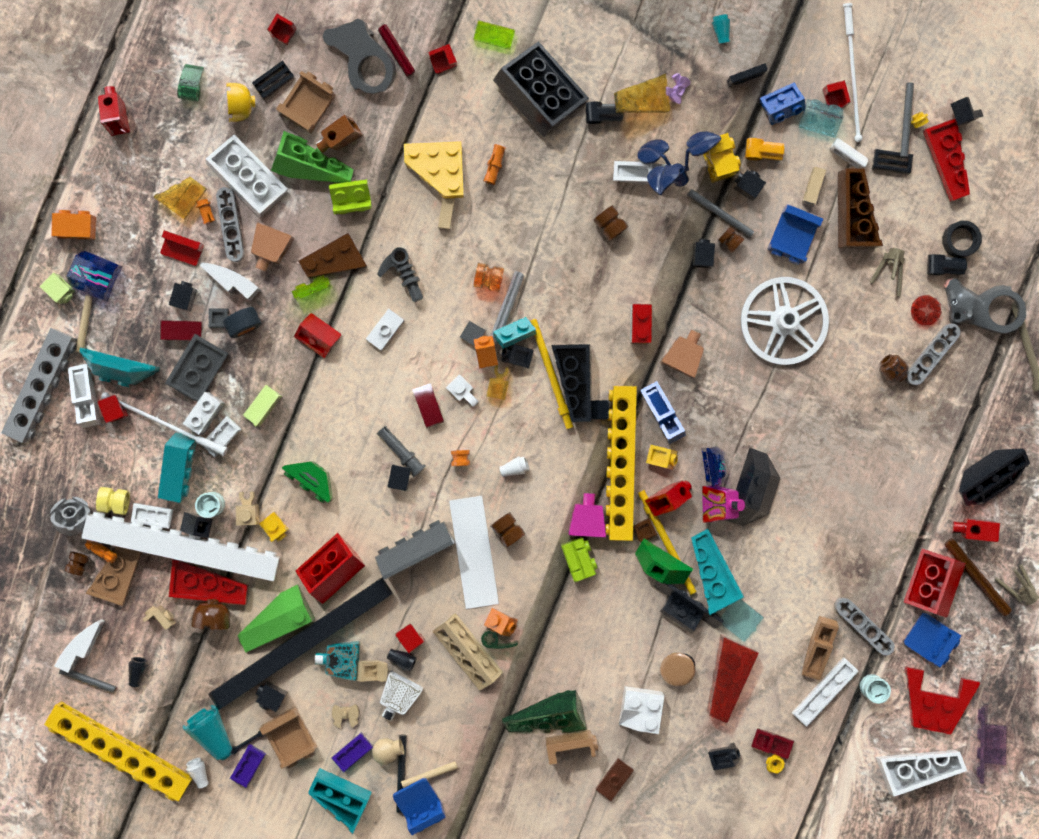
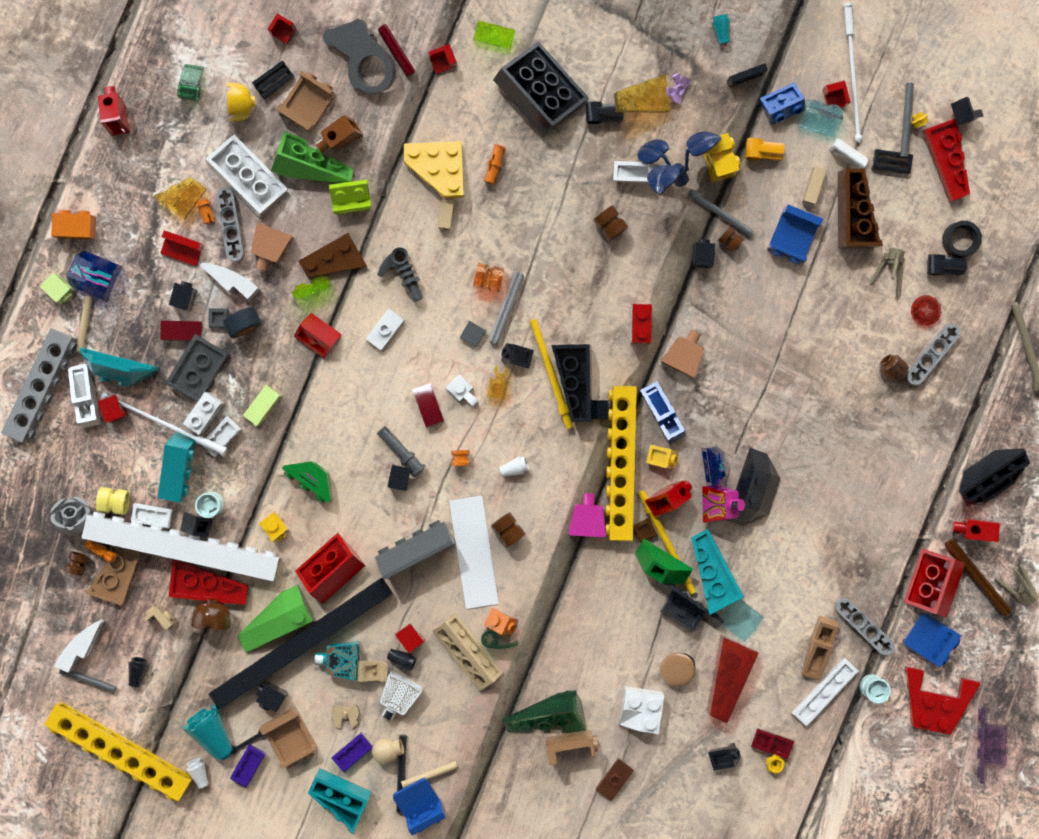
(247, 512): tan brick -> none
(485, 351): orange brick -> none
(514, 332): plate -> none
(578, 559): lime brick -> none
(749, 184): black brick -> none
(784, 320): white wheel -> none
(917, 770): white wedge -> none
(973, 309): dark grey animal -> none

